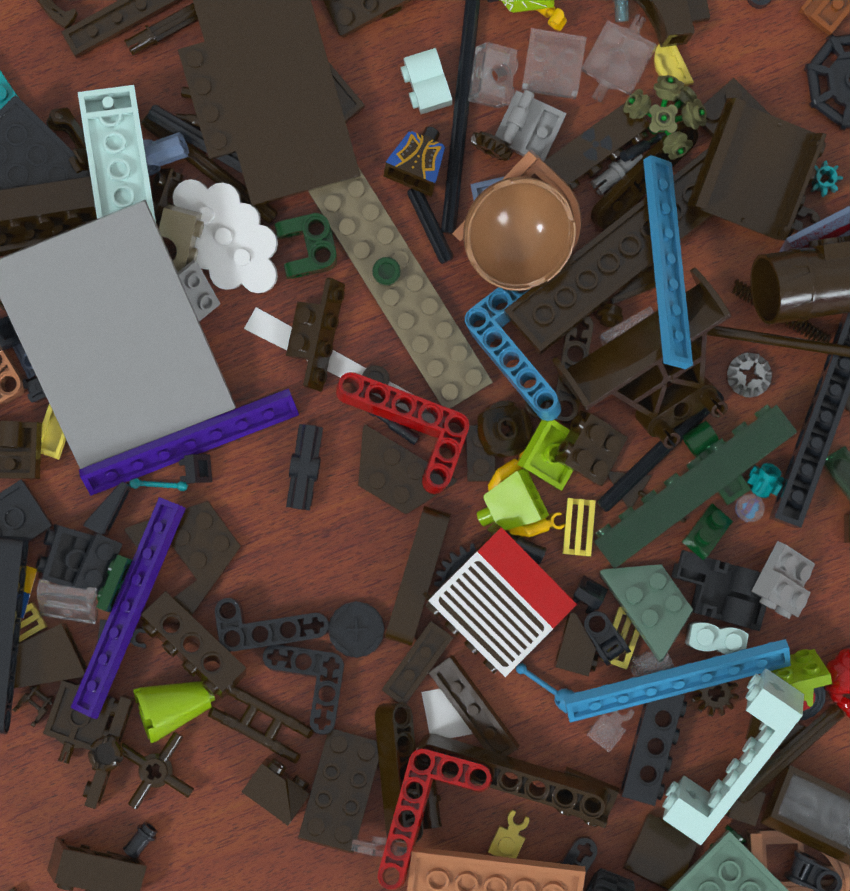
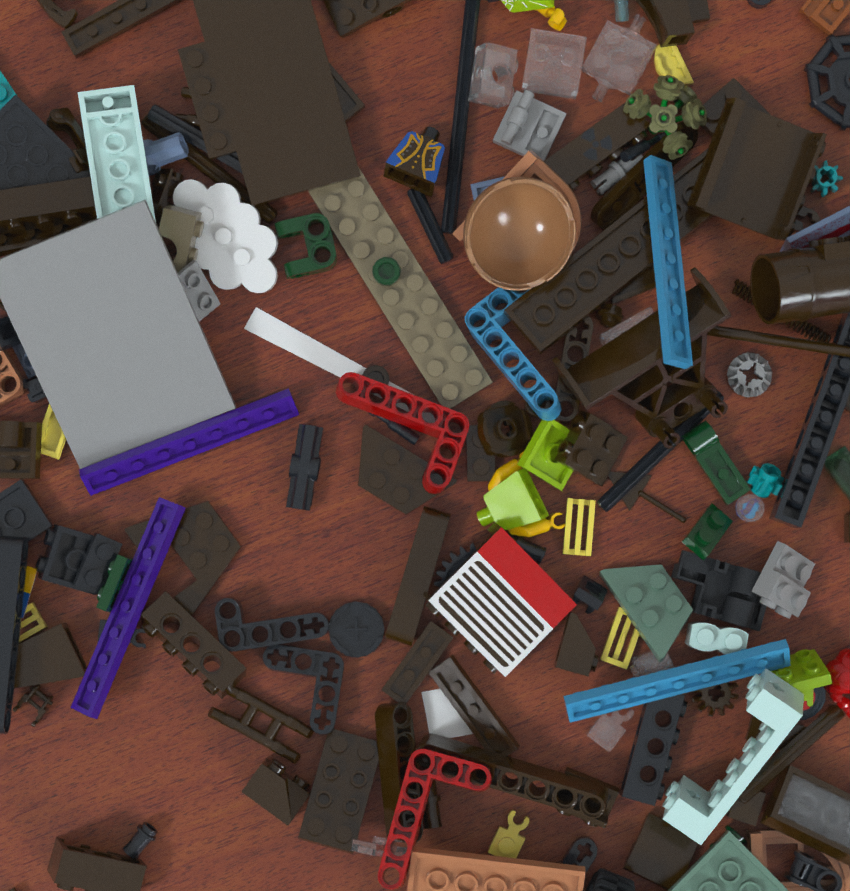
(67, 602): clear plate -> none
(73, 727): dark brown plate -> none
(106, 514): black slope -> none
(107, 751): dark brown plate -> none
(136, 483): teal hinge -> none
(162, 29): dark brown axle -> none
(166, 769): dark brown bar -> none
(170, 706): lime cone -> none
(196, 468): black tile -> none
(314, 333): dark brown bracket -> none
(427, 81): light aqua brick -> none
(491, 145): dark brown gear -> none
(559, 694): dark azure hinge -> none
(606, 639): black piece -> none
(695, 485): clear green brick -> none

